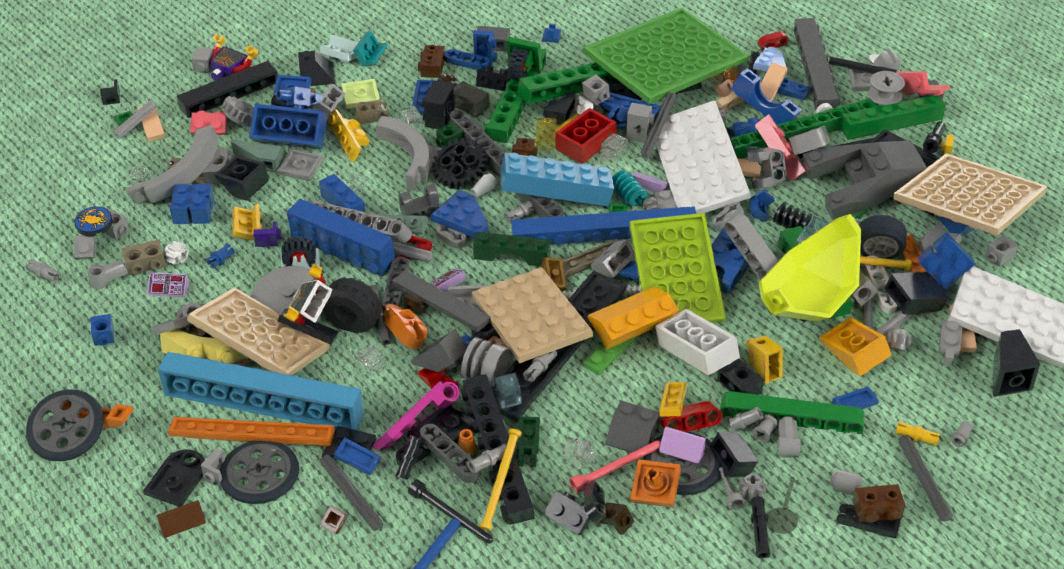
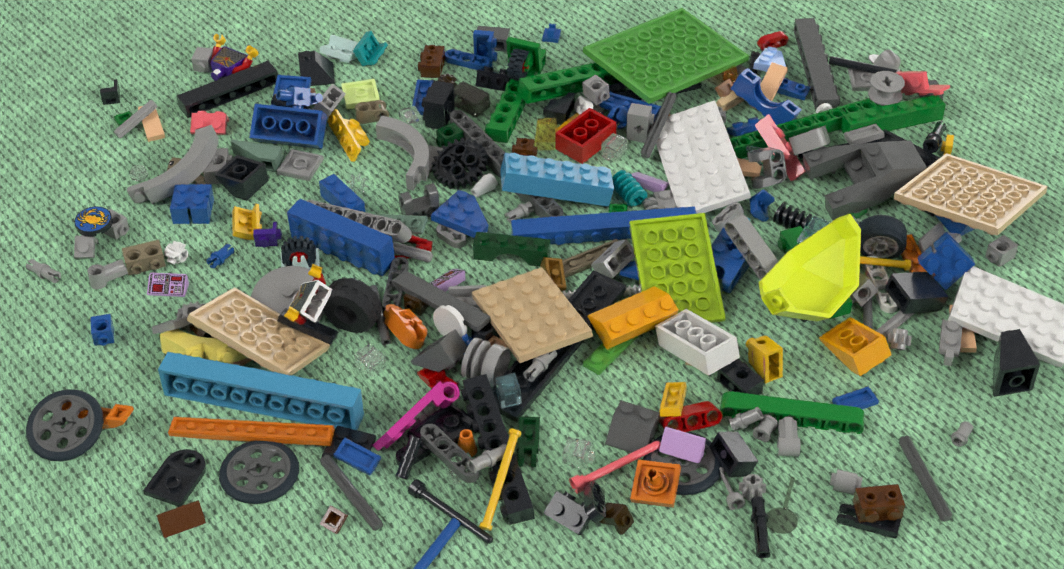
(212, 465): light grey bracket -> none
(238, 110): light grey gear -> none
(447, 319): none -> white tile
(864, 134): none -> light grey tile
(917, 433): yellow pin -> none

